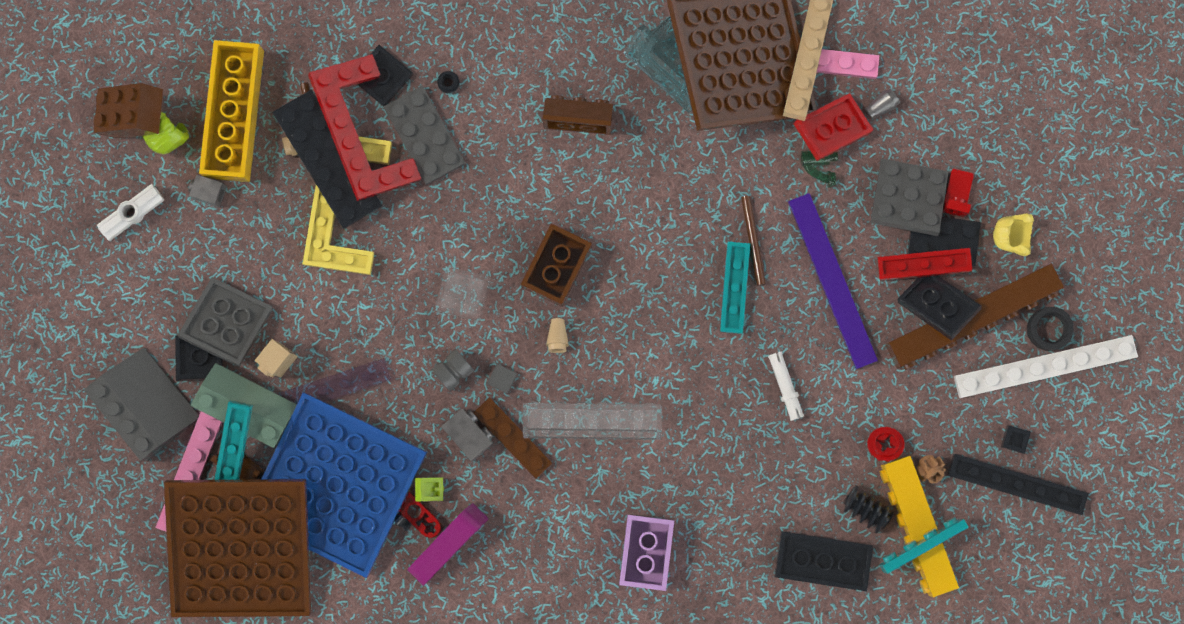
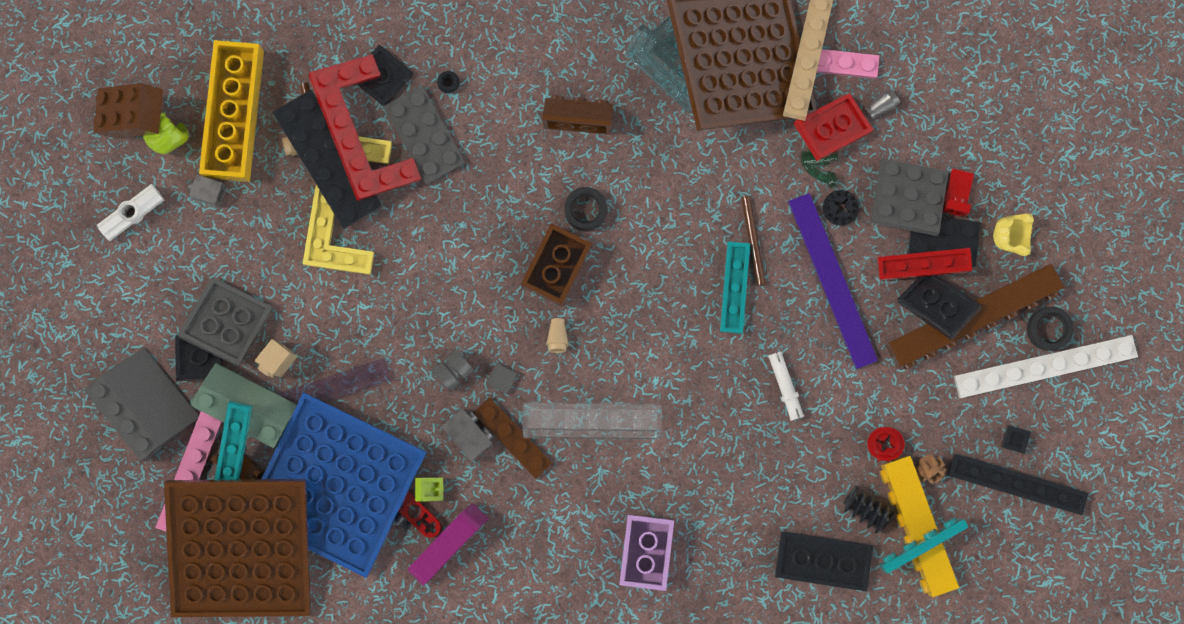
(463, 294): clear brick -> none
(590, 192): none -> black tyre
(842, 218): none -> black gear

